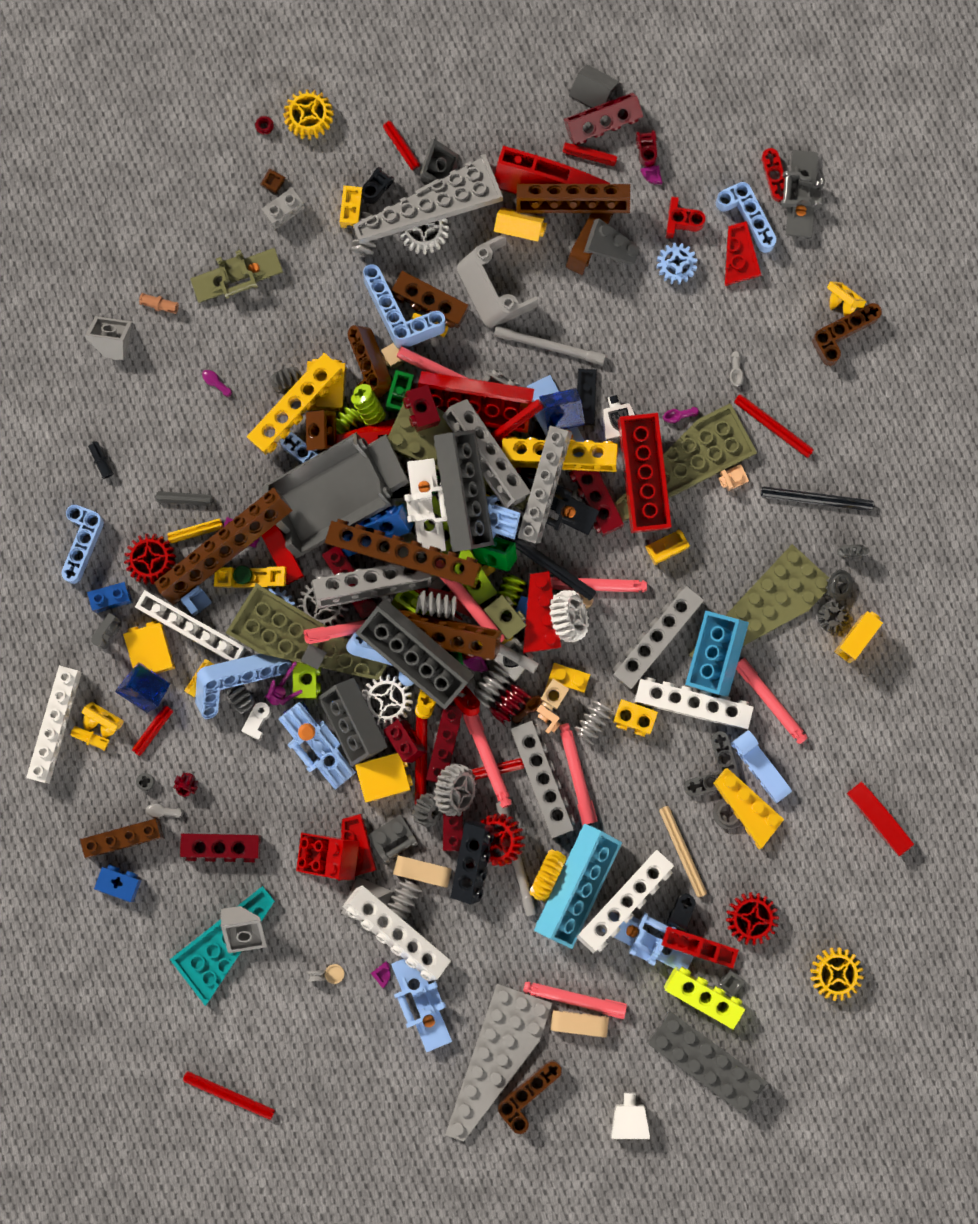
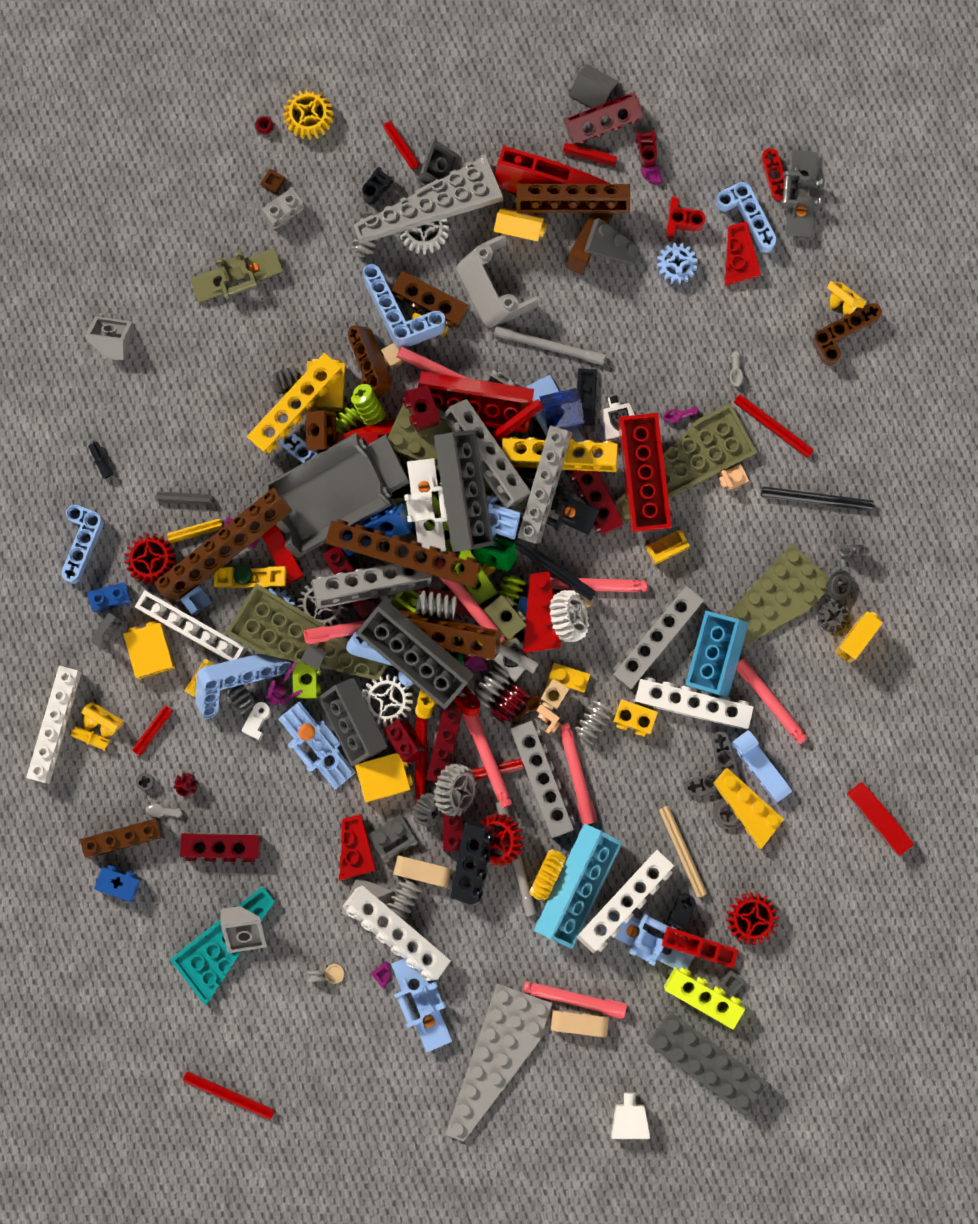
(143, 688): clear blue slope -> none
(158, 303): nougat pin -> none
(212, 379): magenta piece -> none
(327, 856): red slope -> none
(350, 206): yellow hinge -> none
(401, 383): green brick -> none
(532, 1092): reddish brown beam -> none
(830, 981): yellow gear -> none

